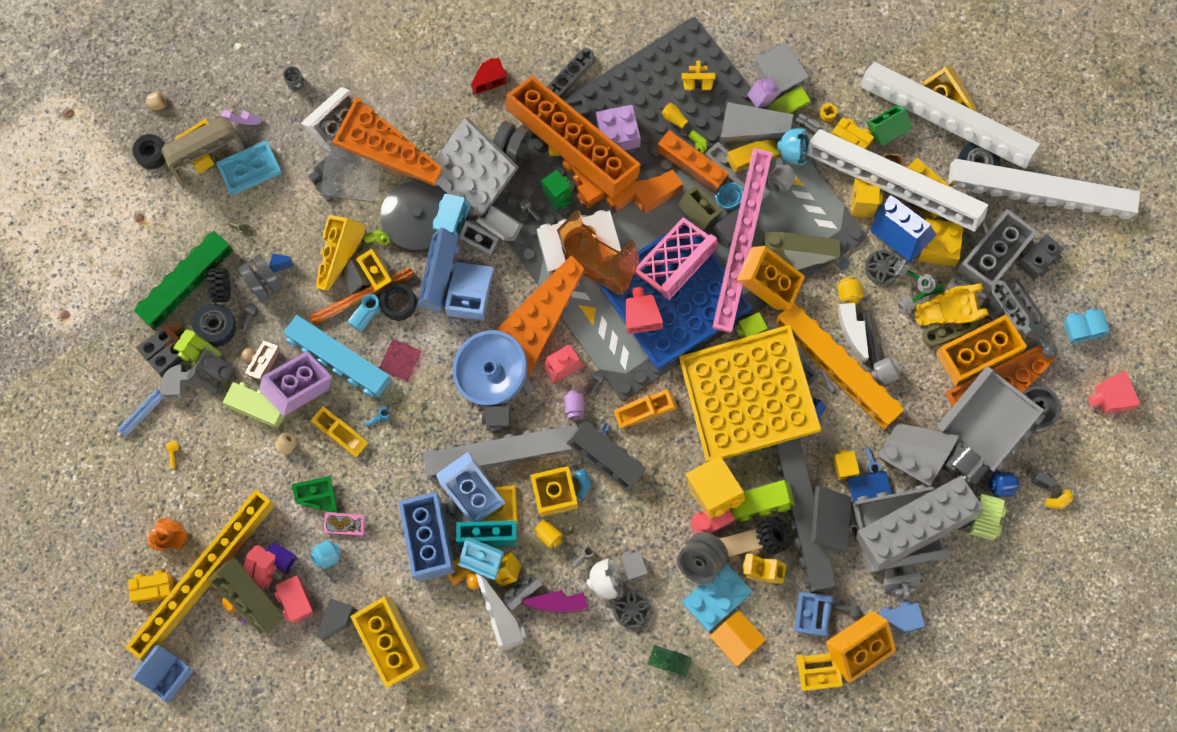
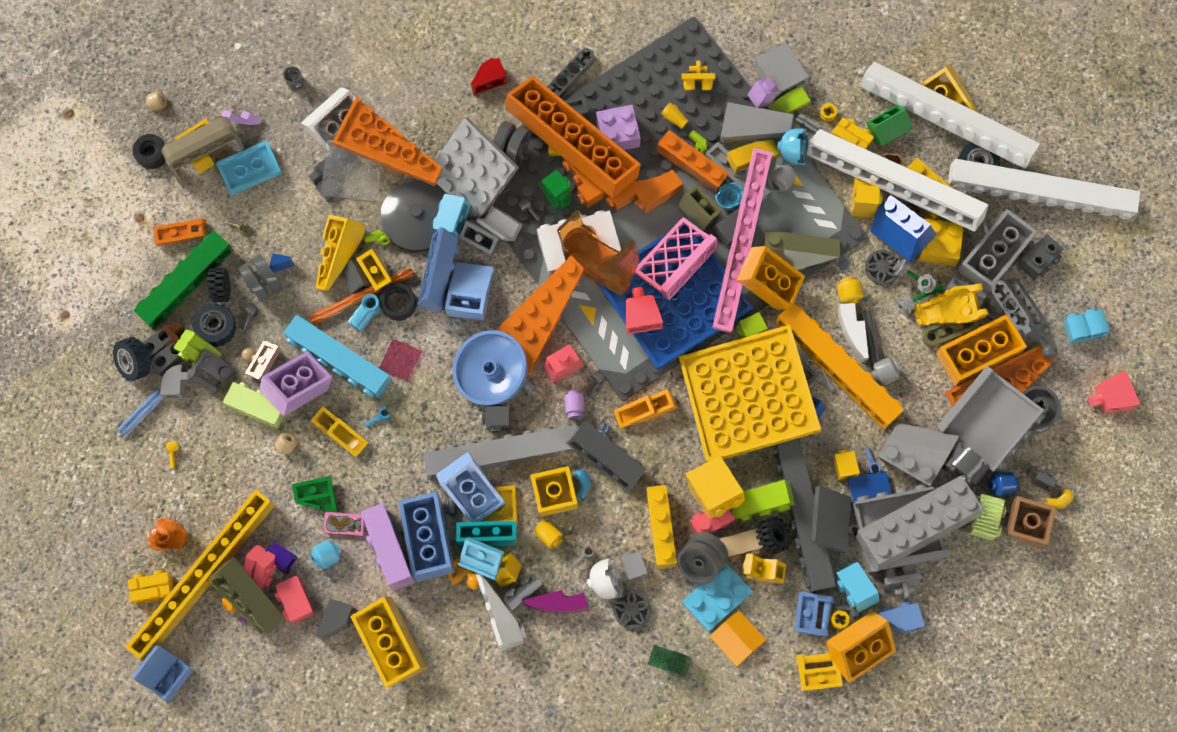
(131, 358): none -> black wheel
(180, 232): none -> orange plate
(386, 544): none -> lavender brick
(661, 527): none -> yellow brick
(841, 614): none -> yellow bush
(857, 587): none -> medium azure brick
(1030, 522): none -> medium nougat slope

